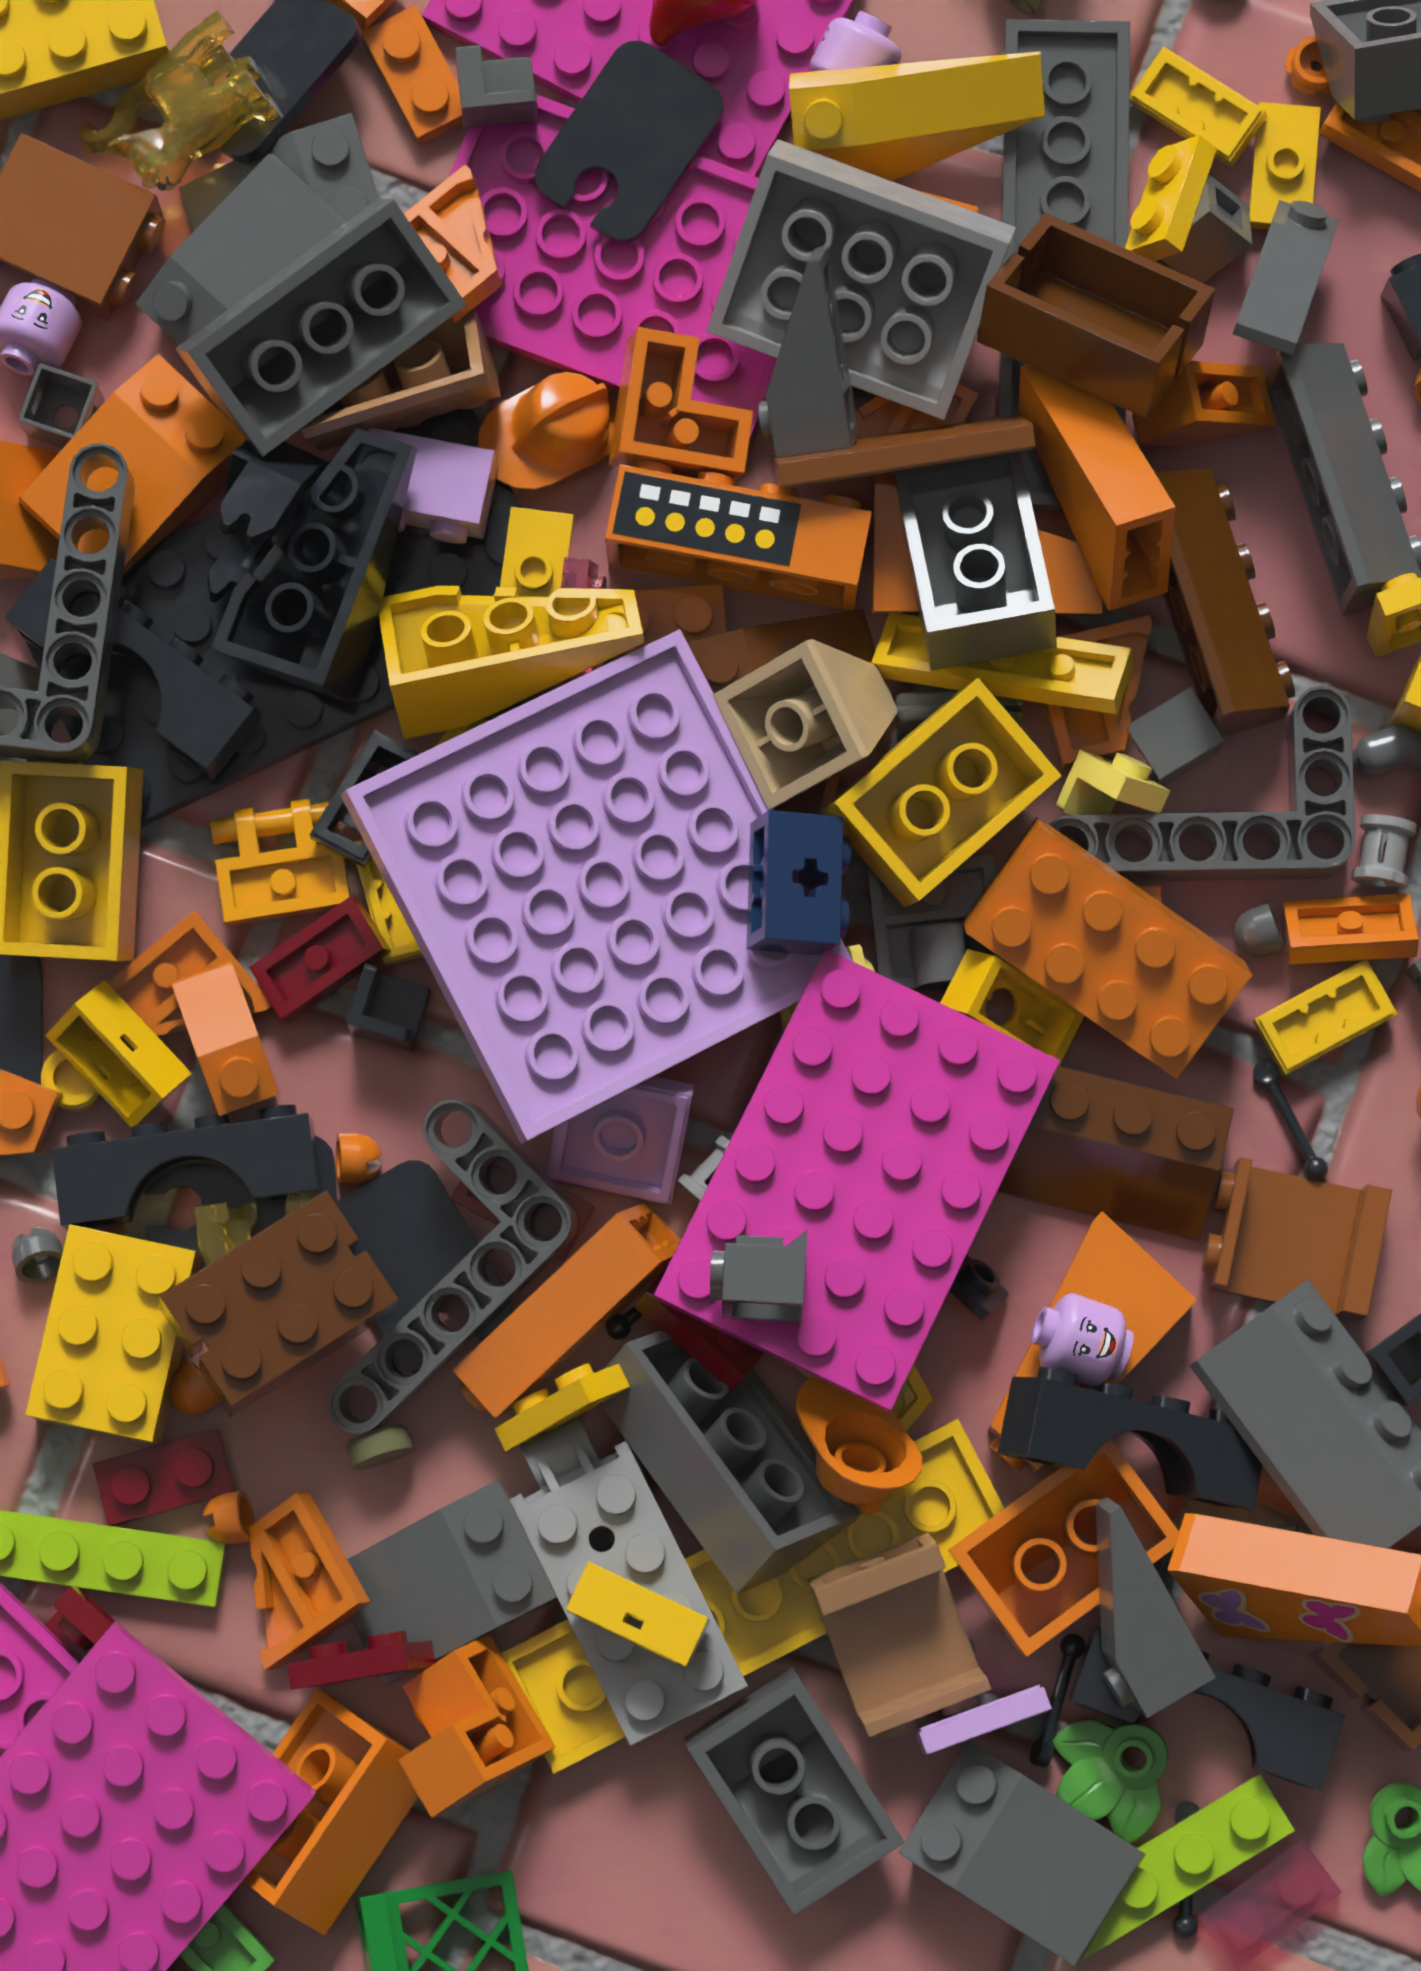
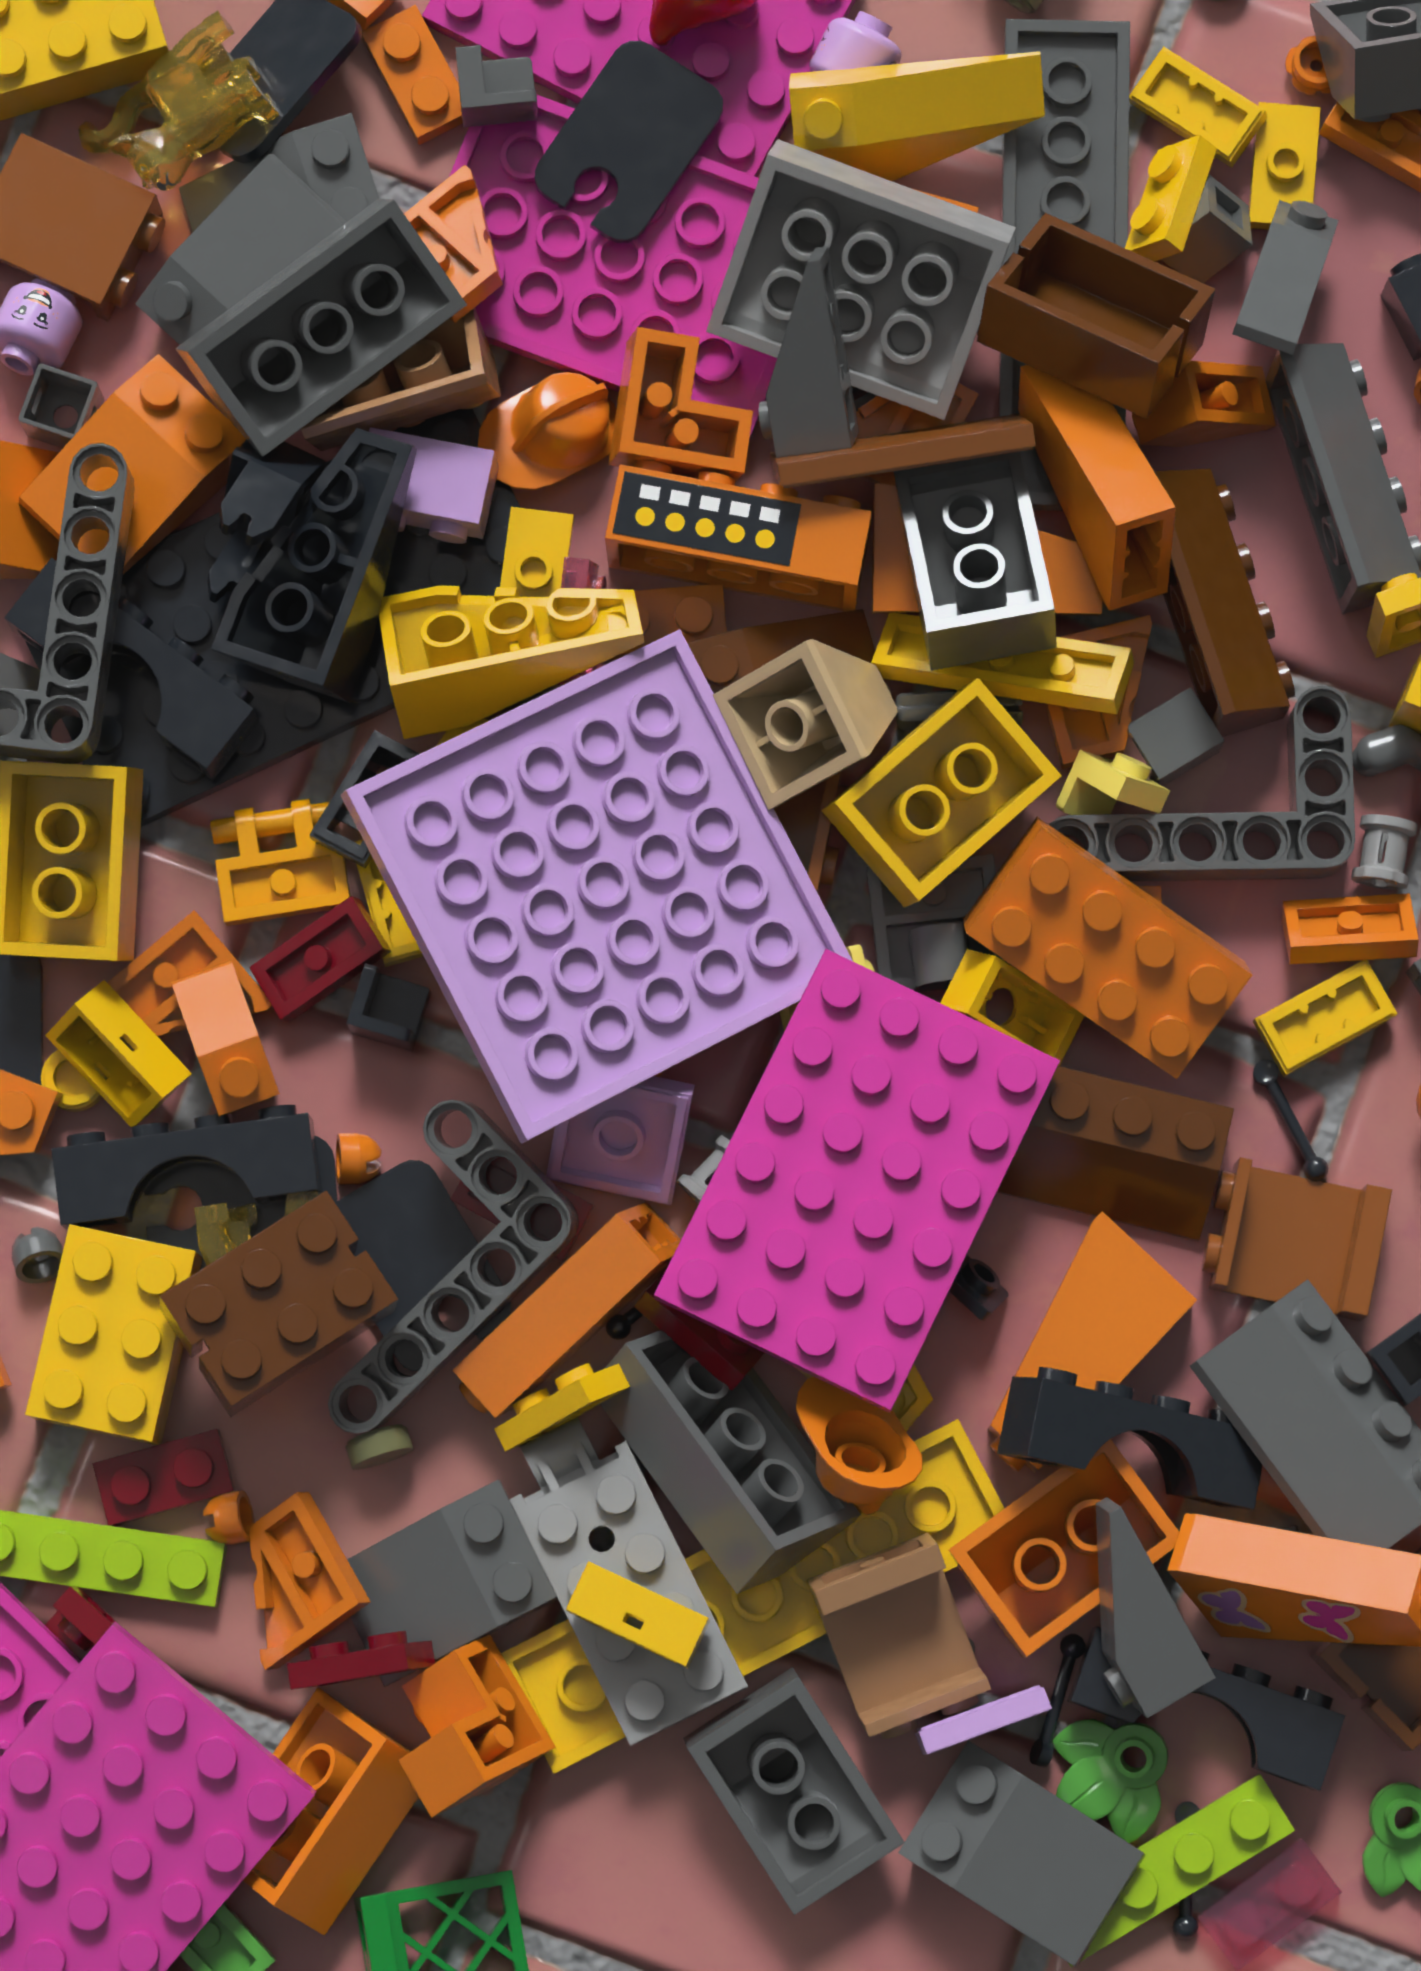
(191, 1390): orange hinge -> none
(760, 1278): dark grey window -> none
(777, 908): dark blue brick -> none
(1083, 1339): lavender head -> none
(1258, 932): dark grey hinge -> none

